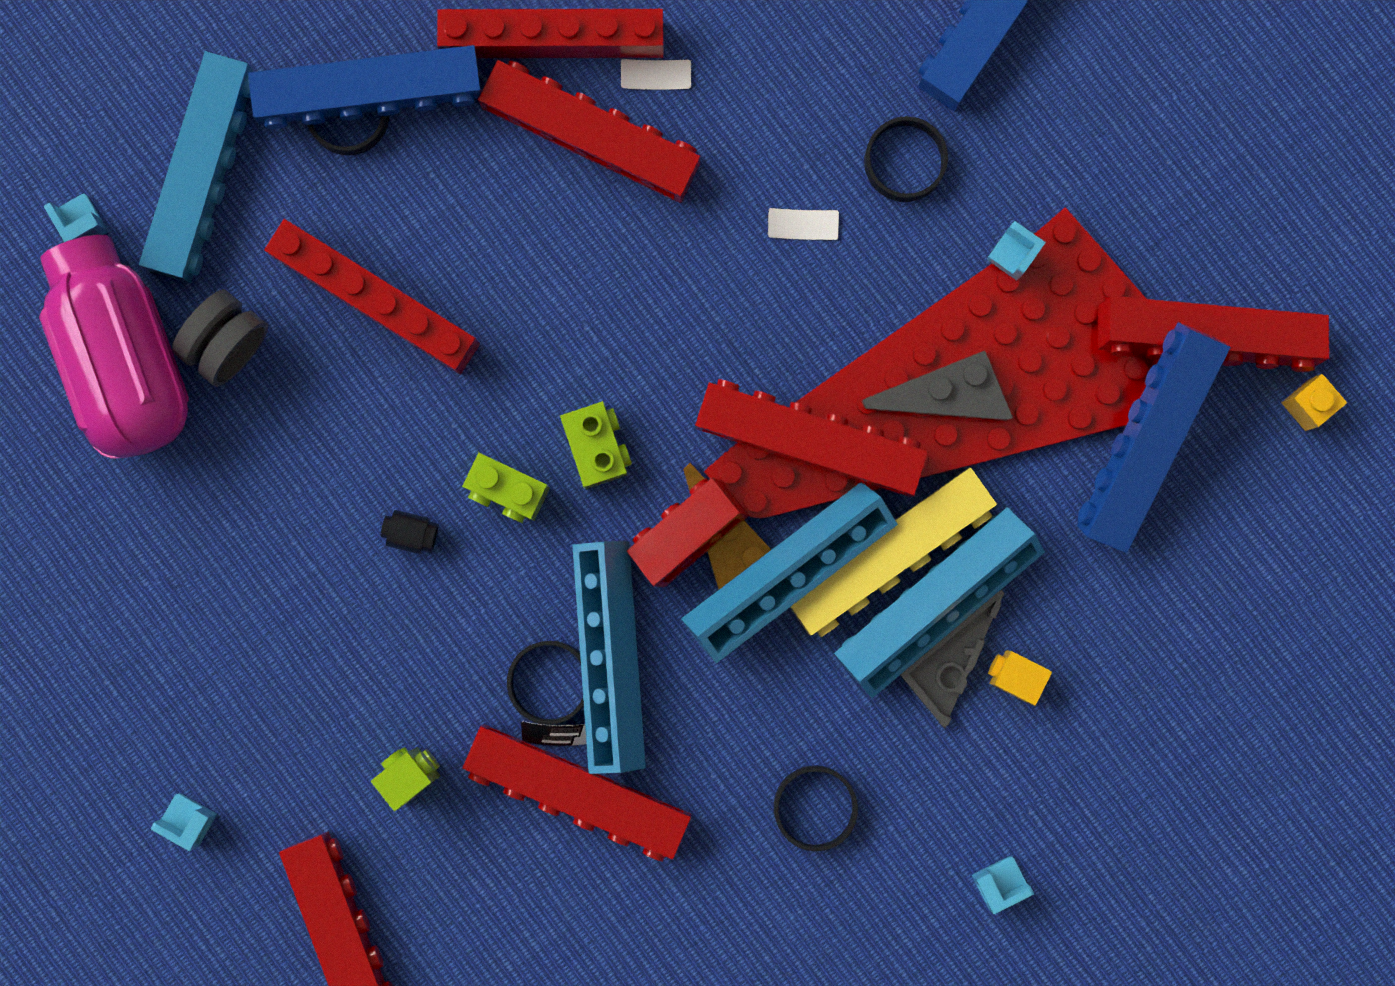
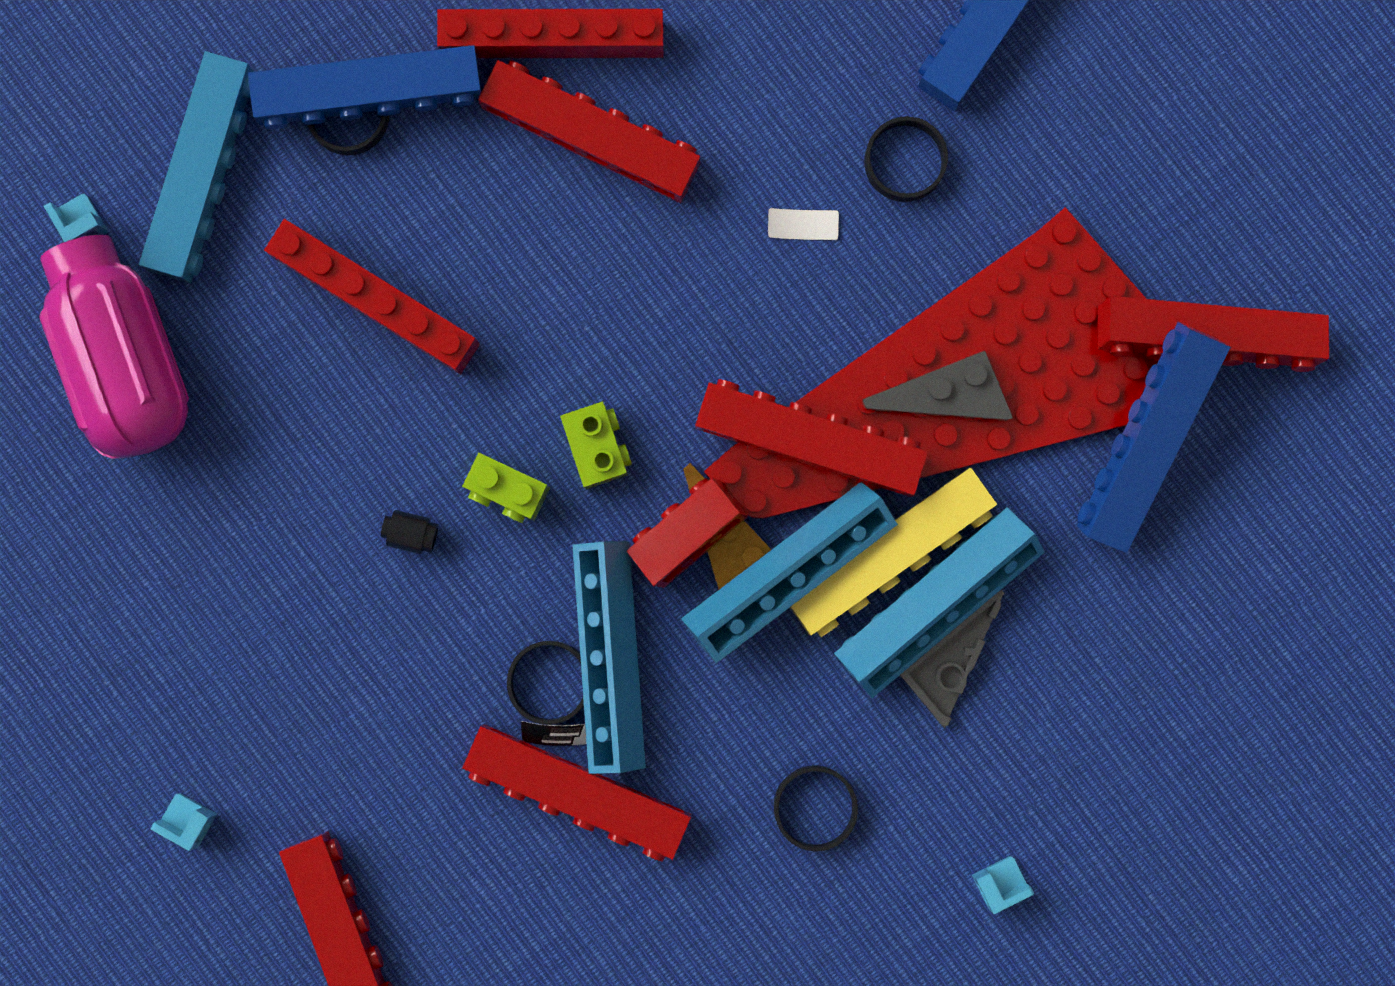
(219, 337): dark grey wheel -> none
(406, 776): lime brick -> none
(655, 74): white sticker -> none
(1015, 250): medium azure panel -> none
(1019, 676): yellow brick -> none
(1314, 402): yellow brick -> none

